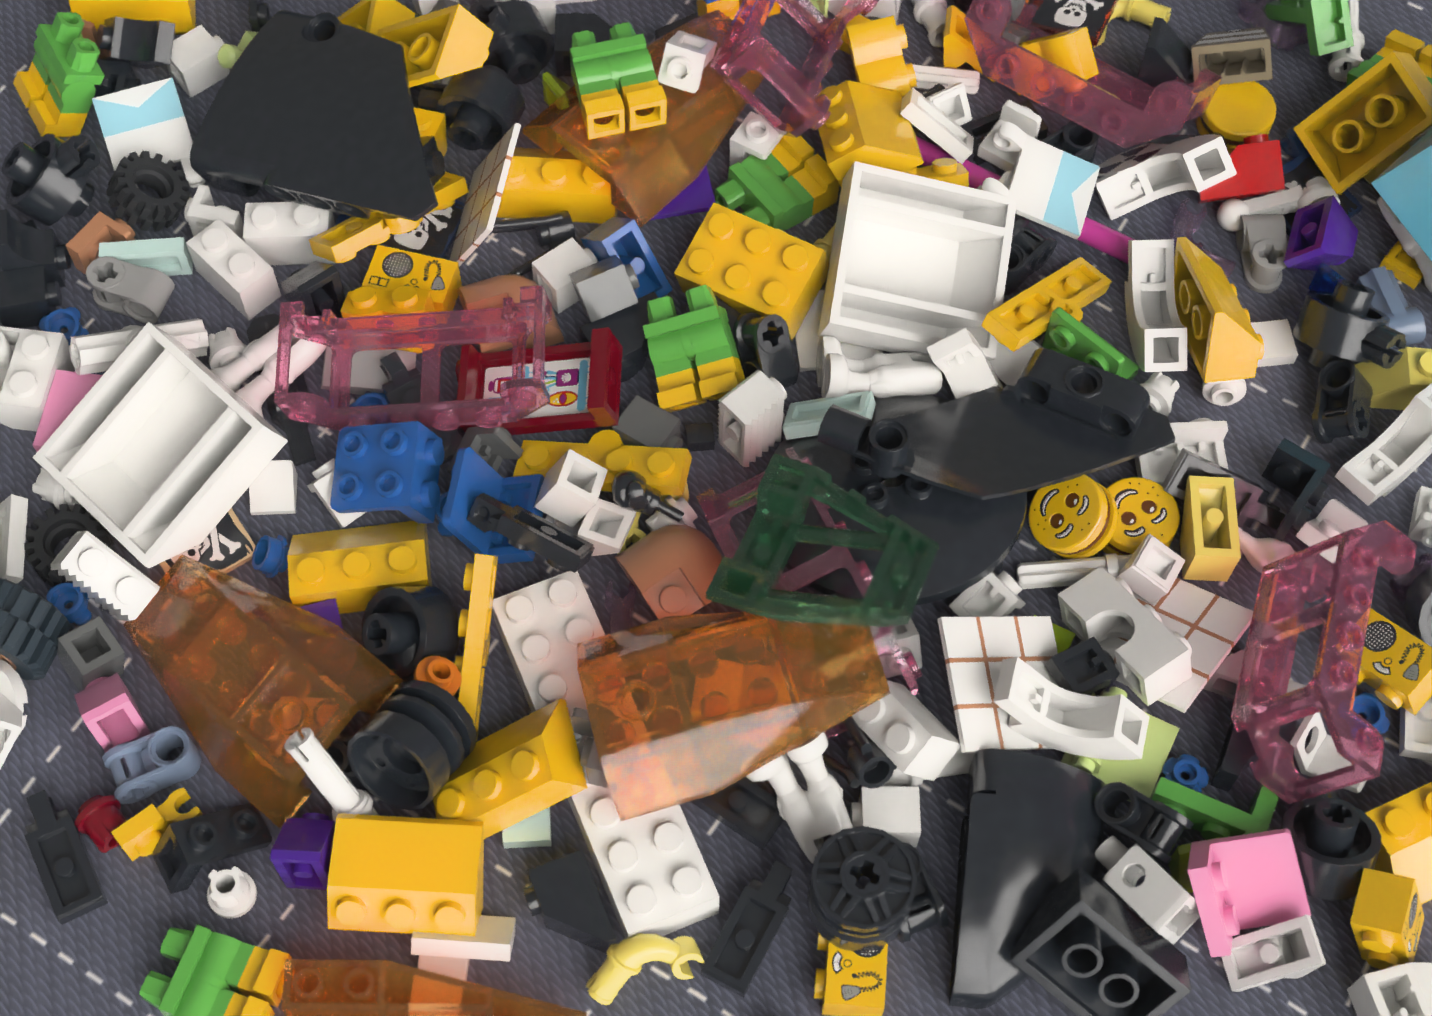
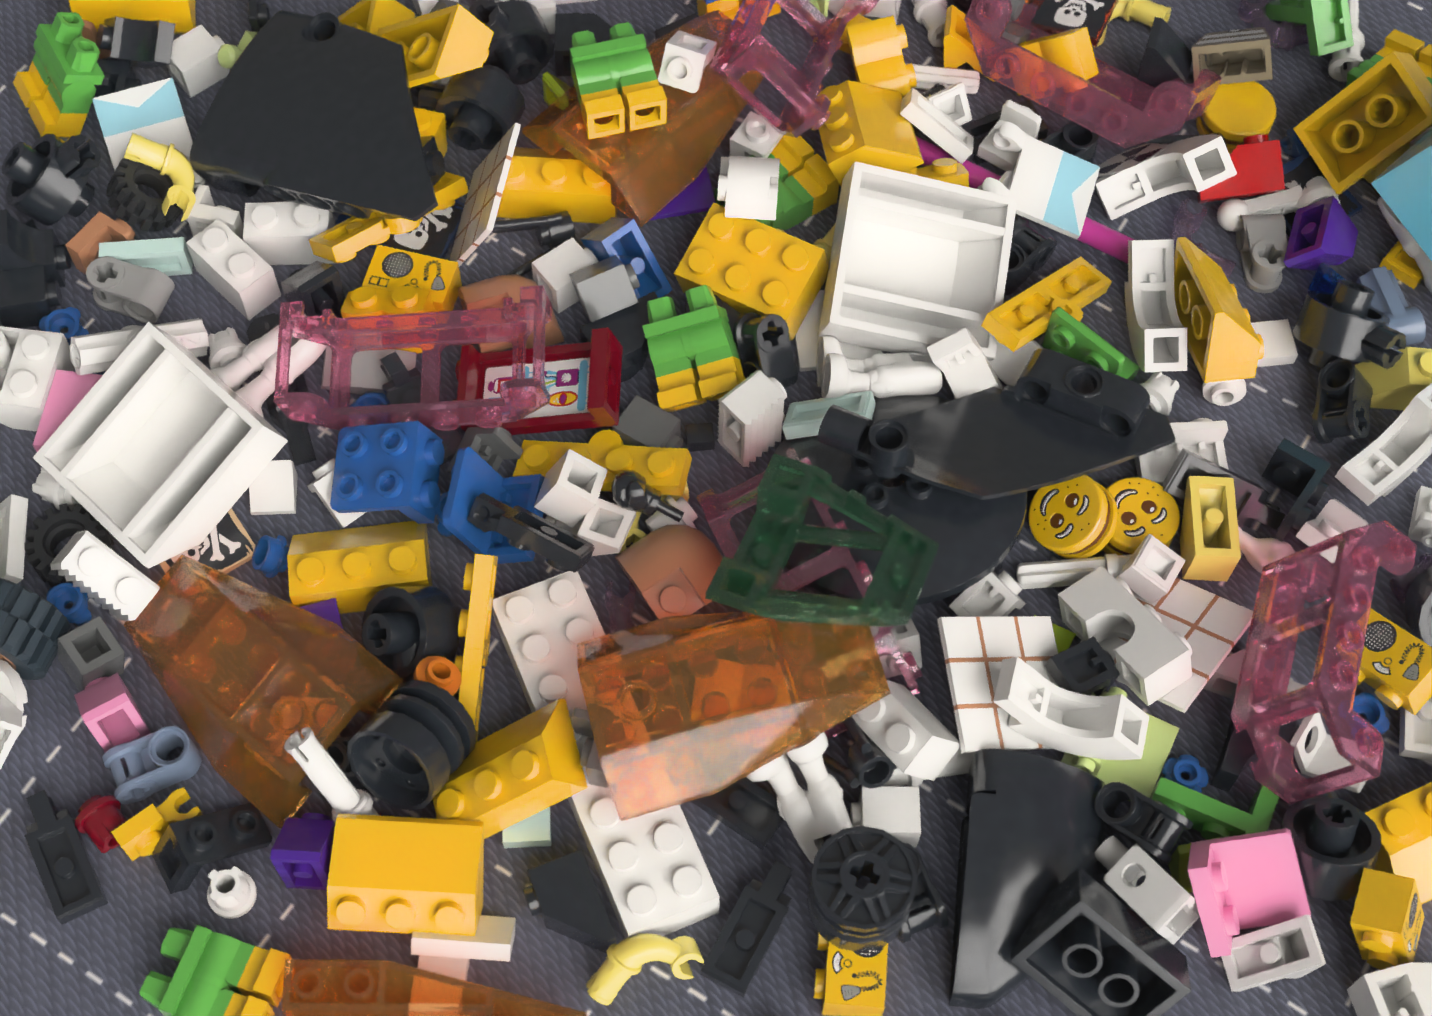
(168, 162): none -> light yellow piece
(749, 187): none -> white cylinder

